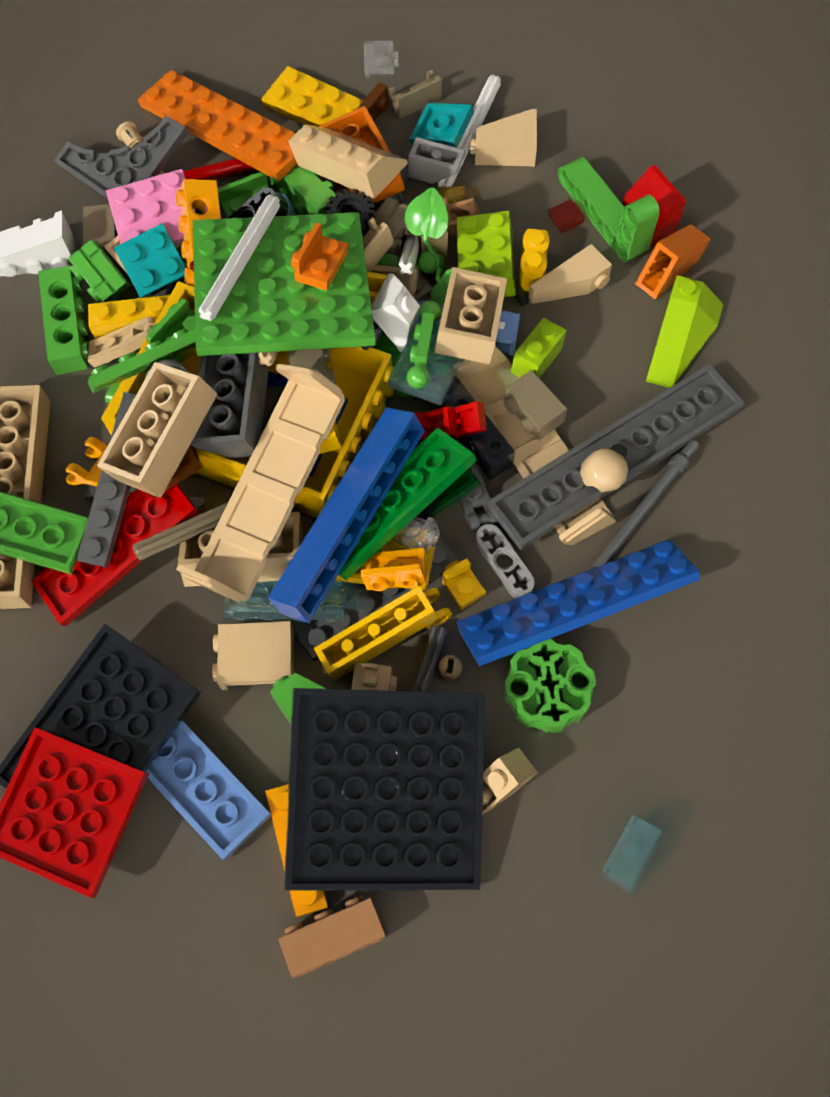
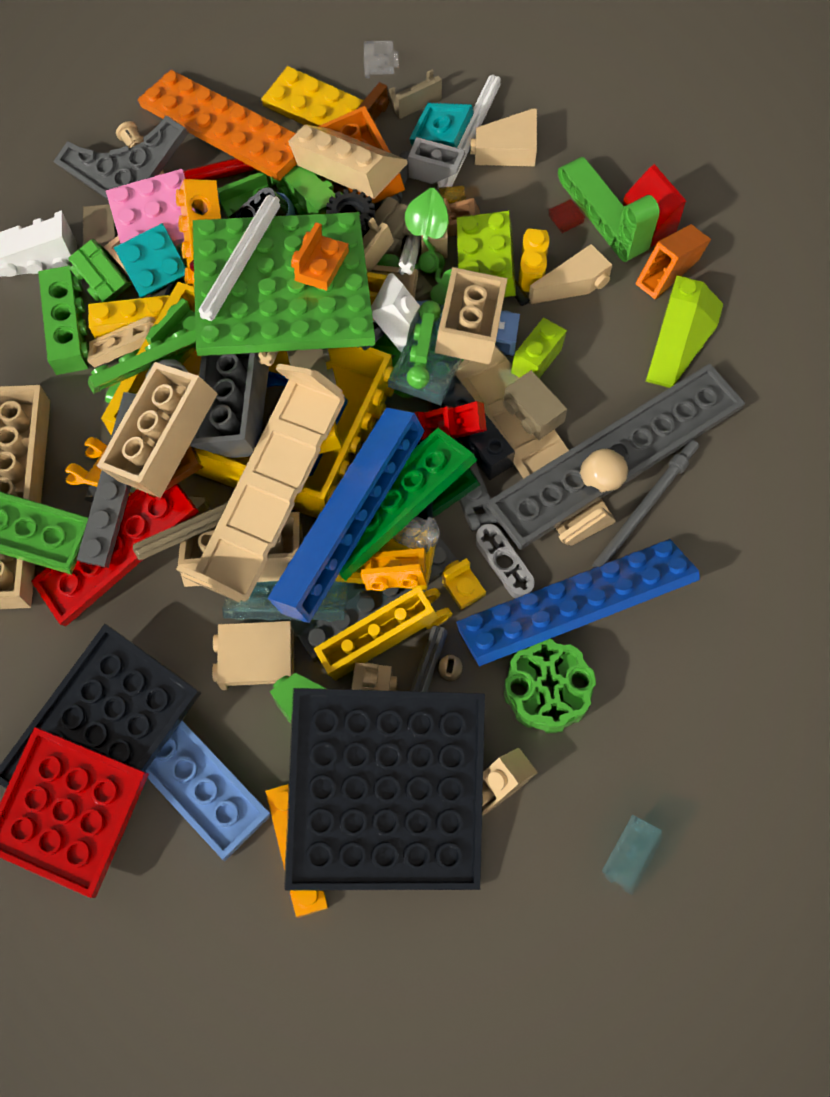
(331, 936): medium nougat brick -> none

